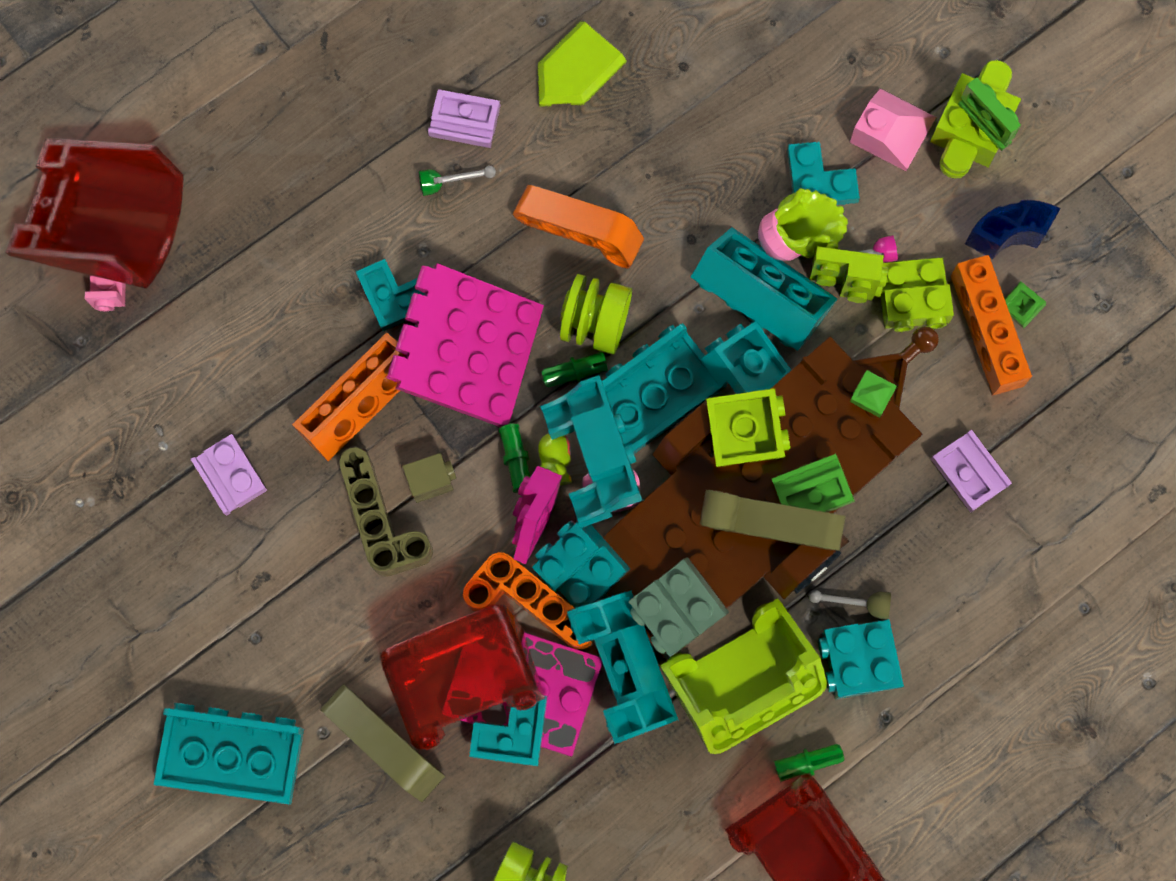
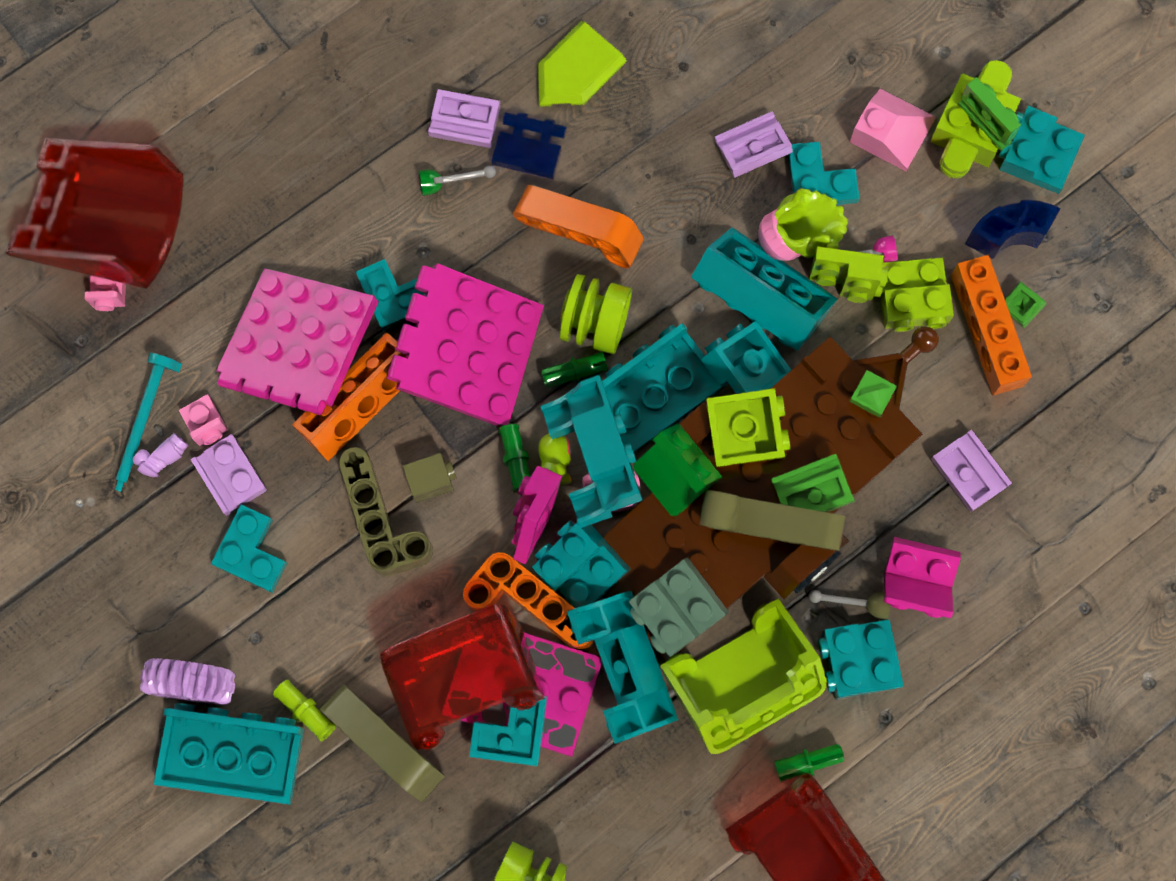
(159, 364): none -> teal piece
(165, 454): none -> lavender arm
(187, 681): none -> lavender gear
(203, 421): none -> bright pink bracket
(241, 554): none -> teal plate
(296, 341): none -> dark pink hinge
(304, 710): none -> lime pin
(527, 154): none -> clear blue plate
(676, 470): none -> green bracket
(753, 144): none -> lavender plate
(920, 577): none -> dark pink bracket
(1041, 150): none -> teal plate

